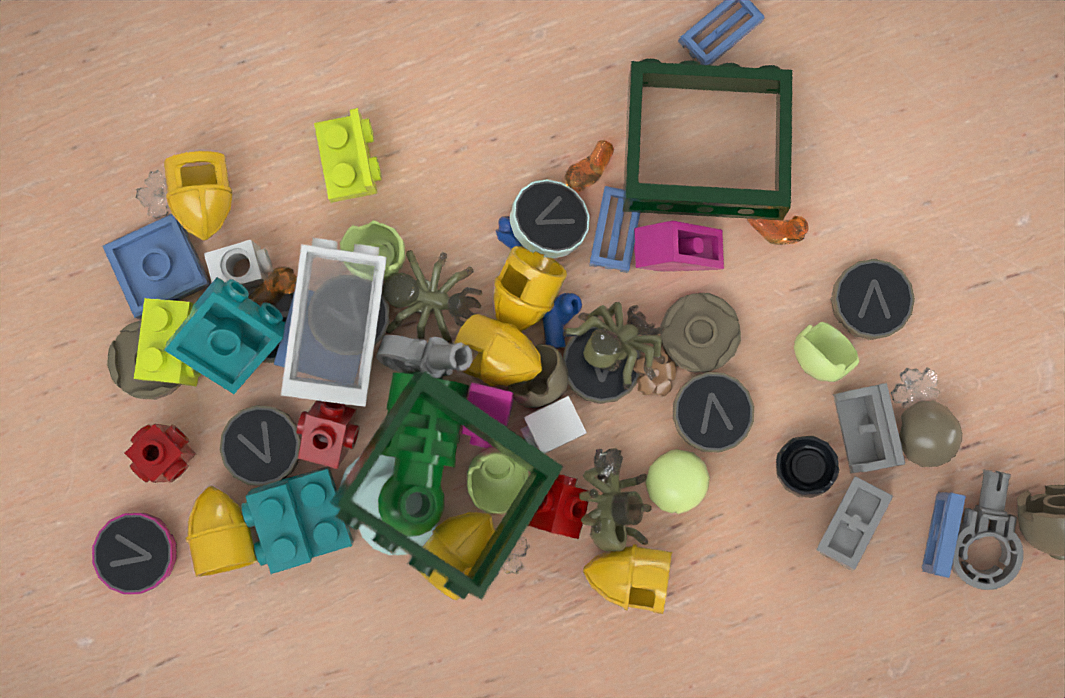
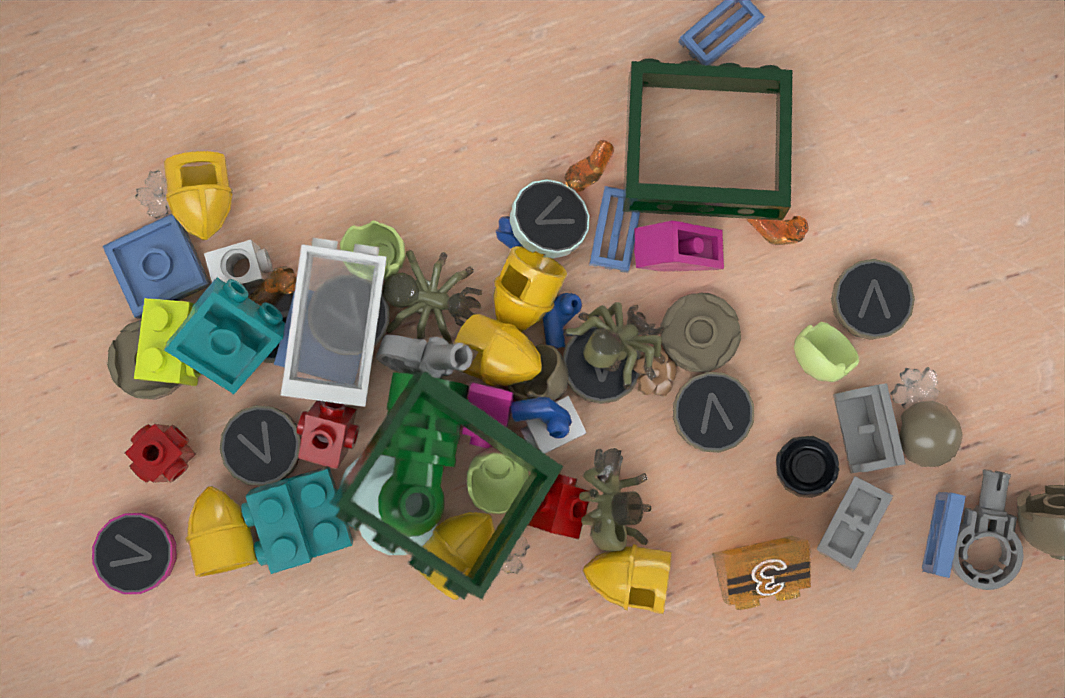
(346, 157): neon yellow bracket -> none
(547, 411): none -> blue arm
(677, 481): yellowish green hair -> none
(763, 570): none -> clear yellow slope

